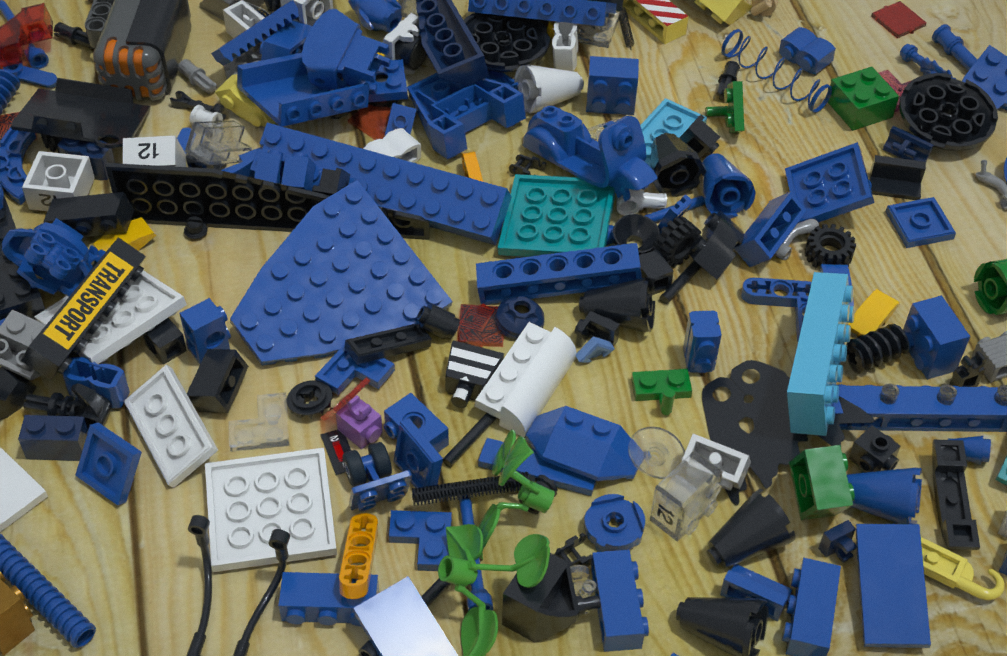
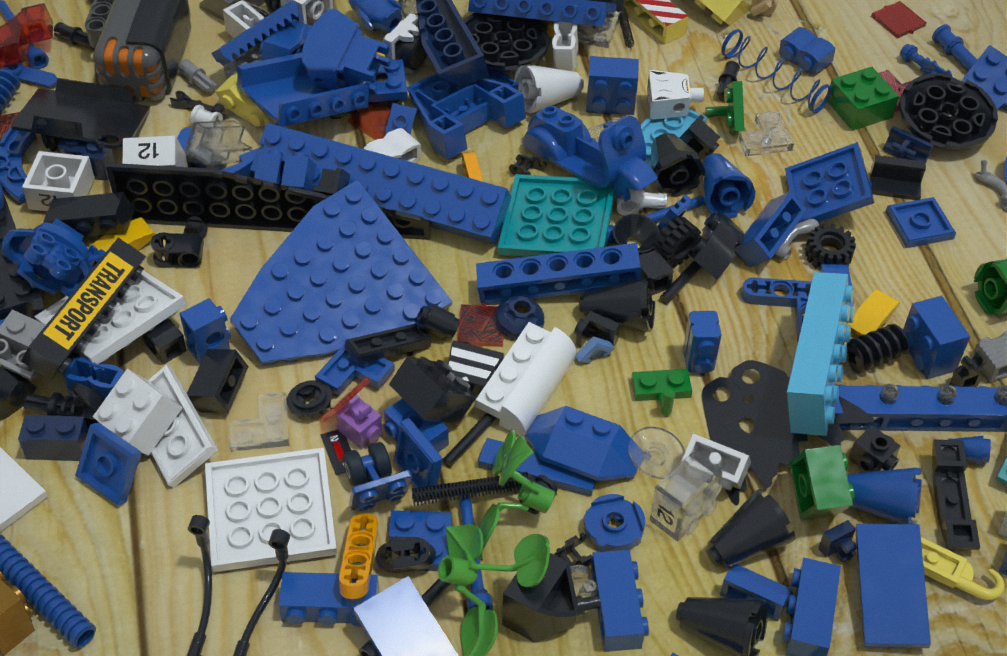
(137, 411): none -> white brick
(179, 250): none -> black piece
(404, 549): none -> black beam
(433, 390): none -> black brick
(670, 94): none -> white torso
(770, 138): none -> clear plate

